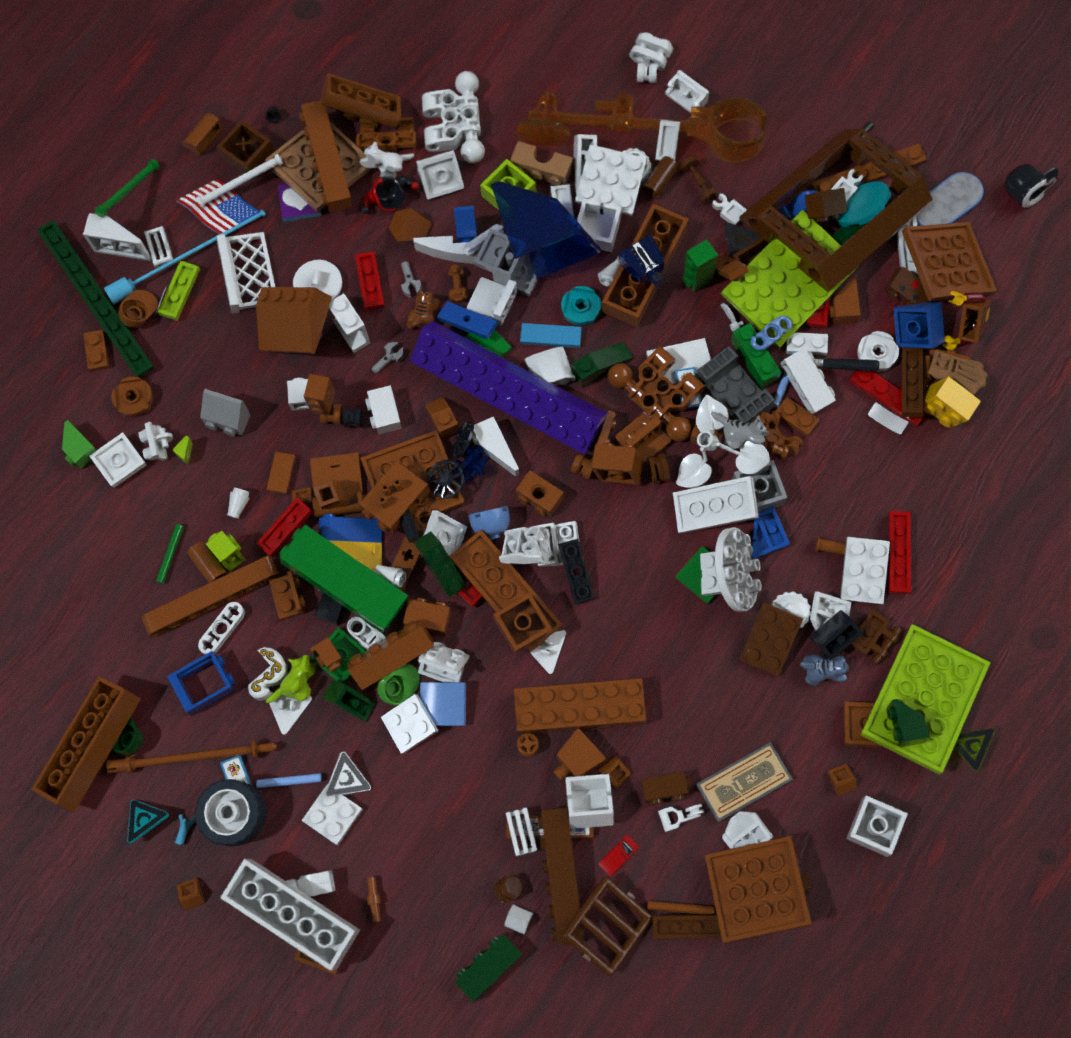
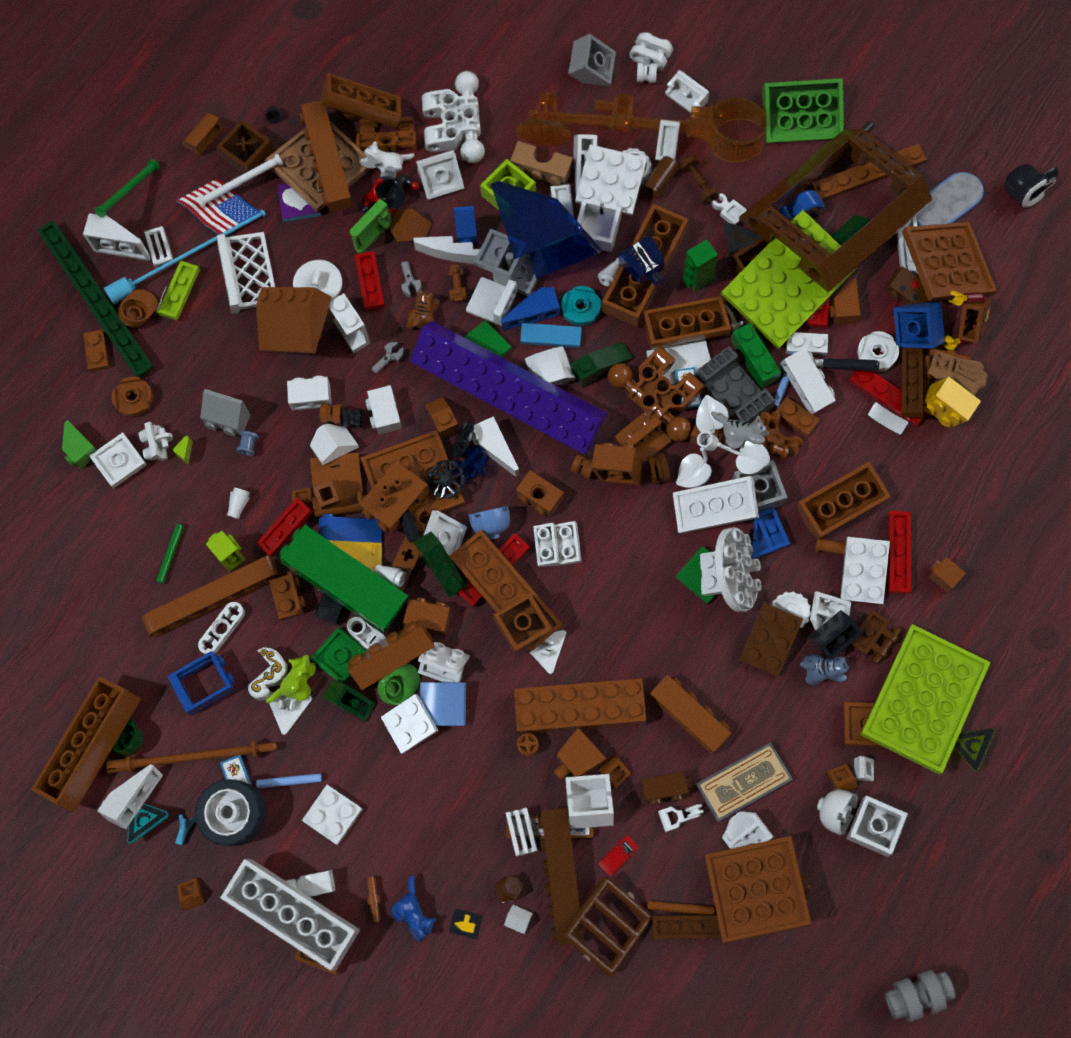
(129, 797): none -> white slope
(206, 562): dark orange pin -> none
(247, 443): none -> sand blue bush
(281, 473): dark orange tile -> none
(319, 394): dark orange brick -> none
(328, 655): dark orange brick -> none
(332, 442): none -> white slope
(346, 778): black piece -> none
(370, 227): none -> bright green container
(409, 911): none -> blue animal
(465, 923): none -> black sticker
(467, 320): blue tile -> none
(476, 244): white axle -> none
(487, 967): dark green brick -> none
(526, 546): white slope -> none
(535, 308): none -> blue slope
(572, 558): black tile -> none
(592, 61): none -> light grey slope
(607, 426): dark orange plate -> none
(686, 322): none -> dark orange brick
(690, 714): none -> dark orange brick
(730, 268): dark orange tile -> none
(775, 325): medium blue piece -> none
(803, 110): none -> bright green slope
(826, 204): reddish brown brick -> none
(836, 810): none -> white cylinder
(842, 500): none -> dark orange brick
(848, 184): white plate -> none
(864, 769): none -> white slope
(865, 204): teal tile -> none
(908, 724): dark green slope -> none
(928, 992): none -> light grey piece
(946, 574): none -> dark orange brick

